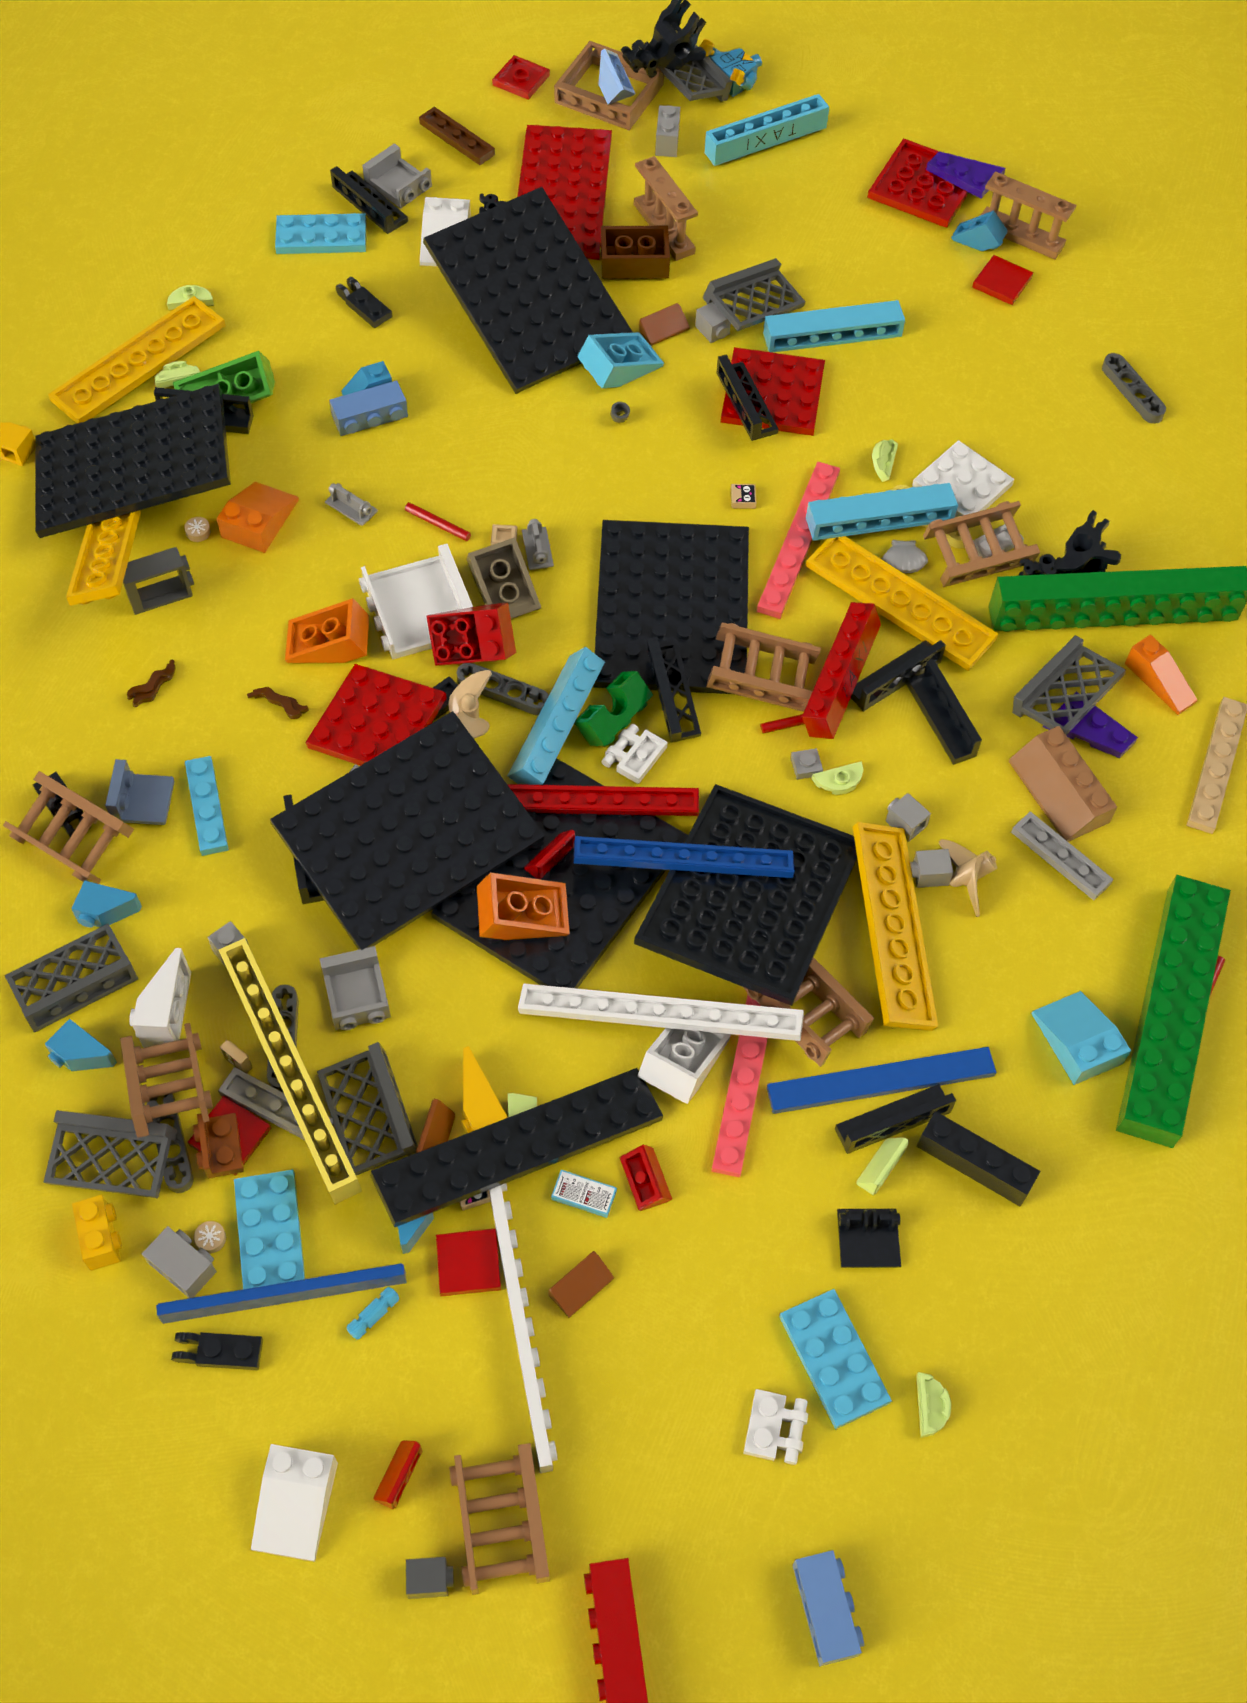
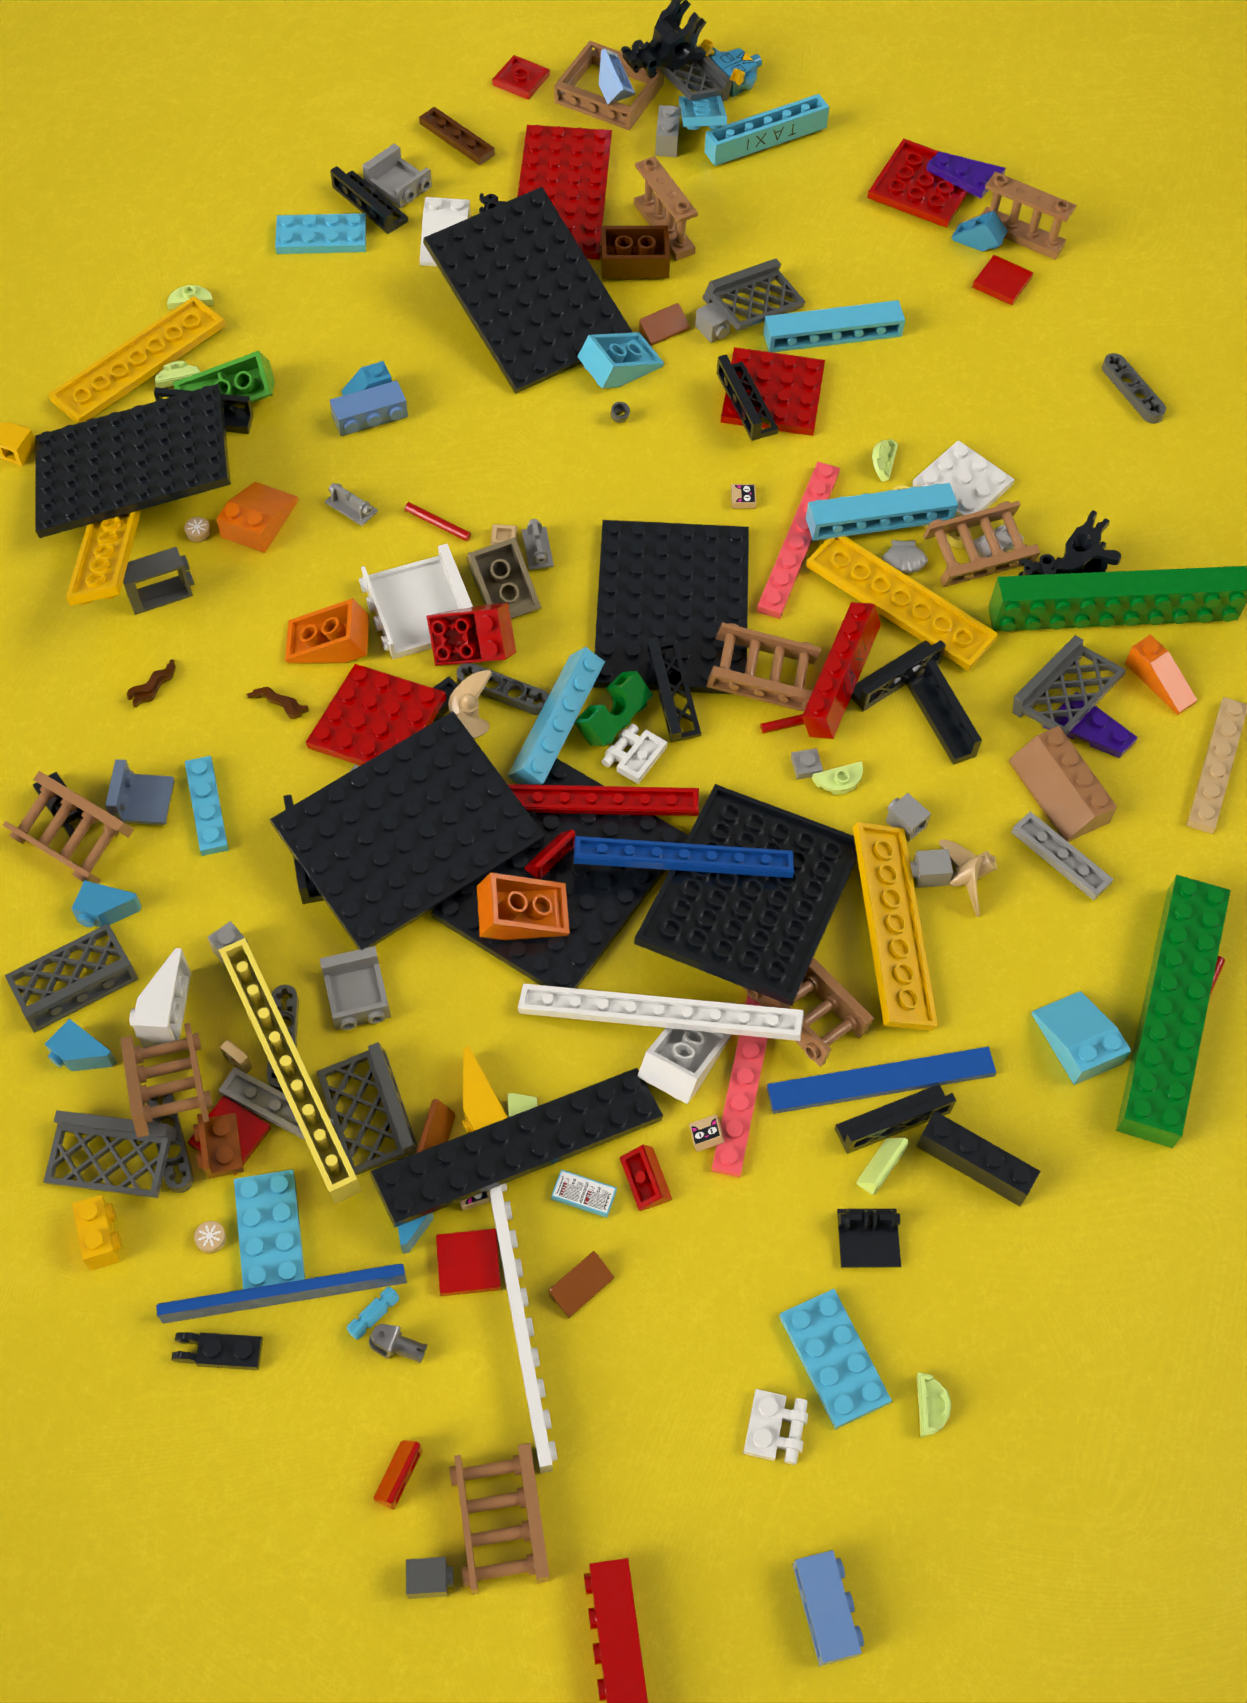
(180, 1262): light grey brick -> none
(293, 1502): white slope -> none
(364, 303): black hinge -> none
(388, 1341): none -> flat silver piece
(702, 112): none -> medium azure plate
(706, 1133): none -> tile

